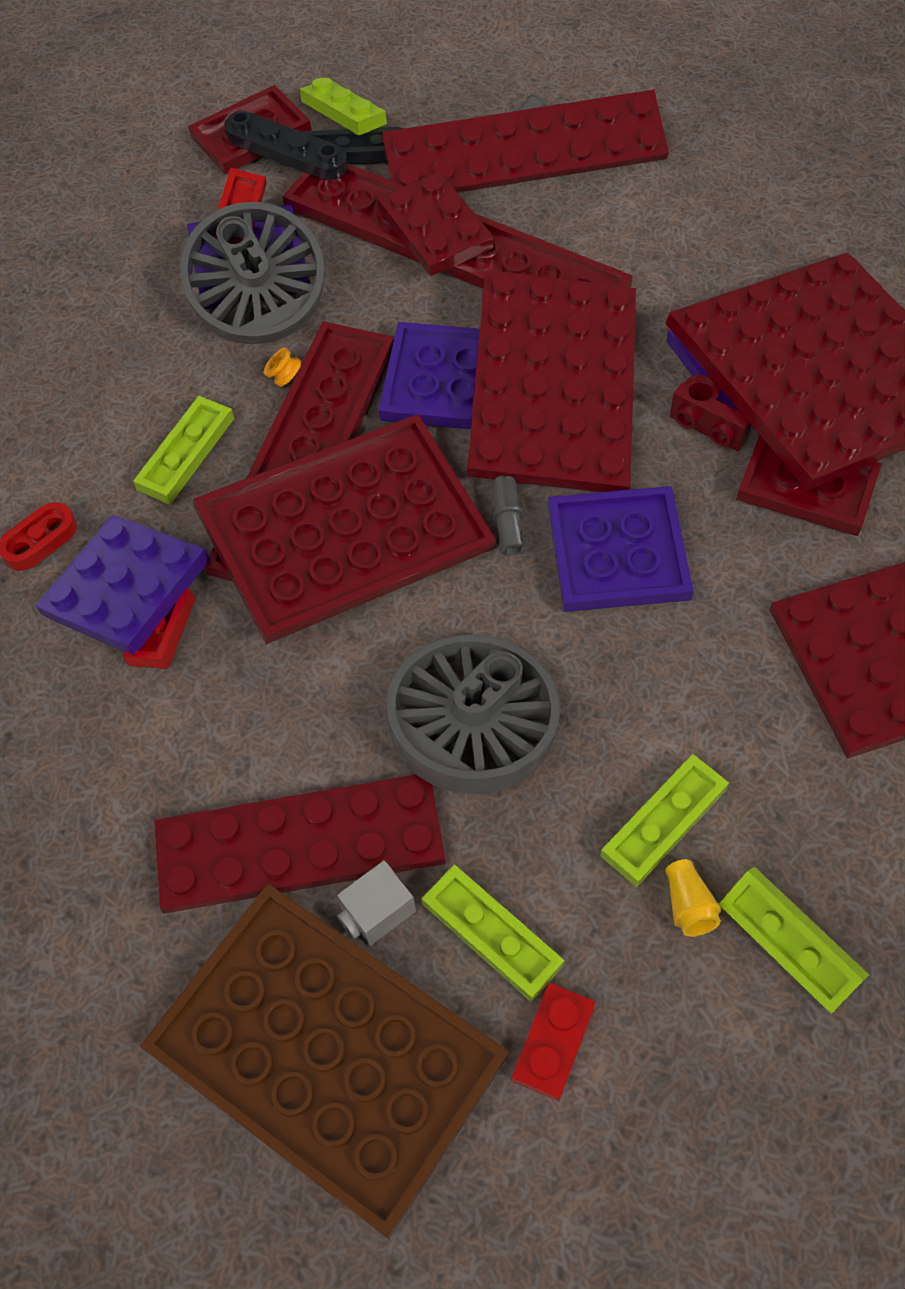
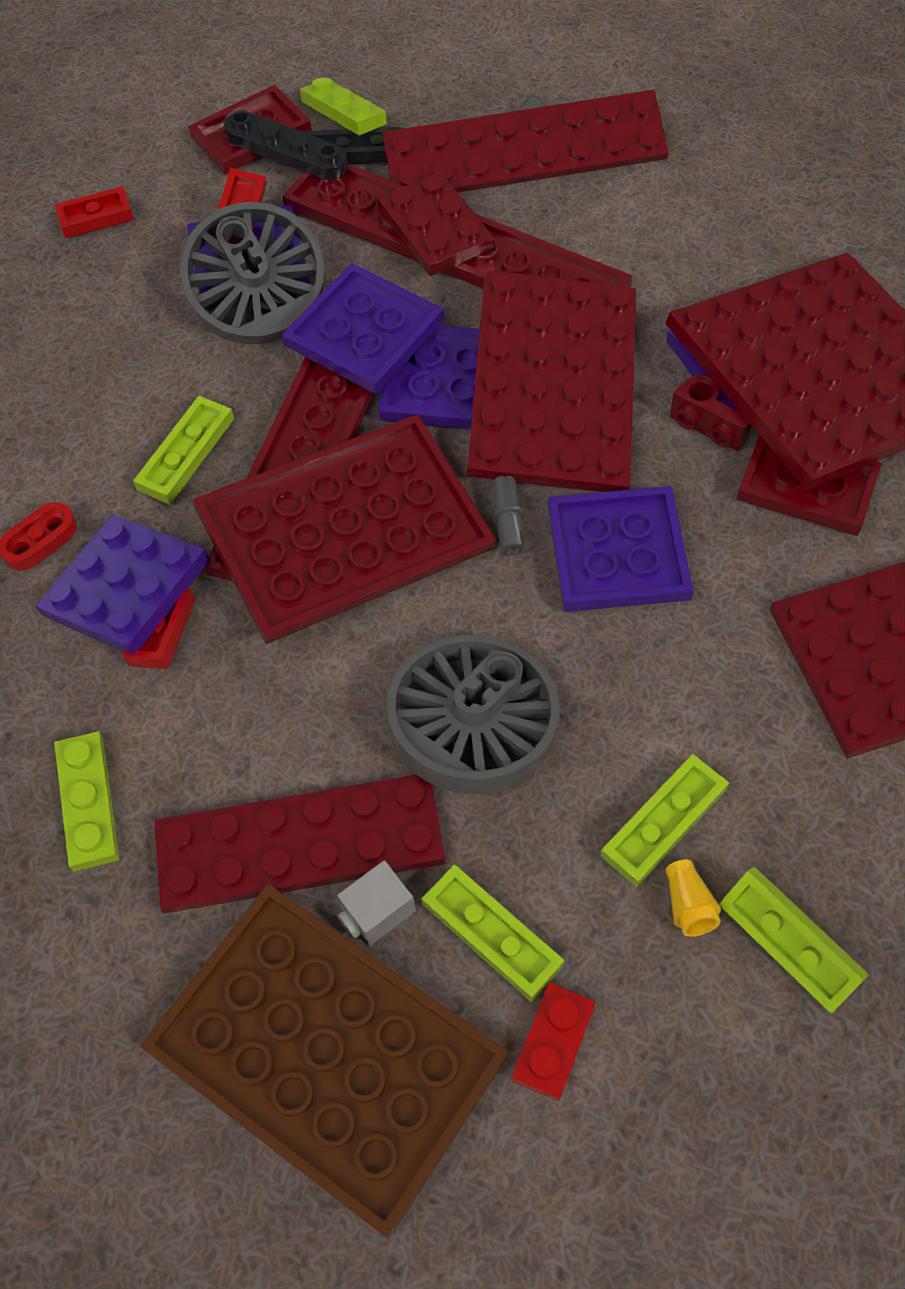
(86, 801): none -> lime plate
(94, 212): none -> red plate
(282, 367): light orange bush -> none
(363, 328): none -> dark purple plate

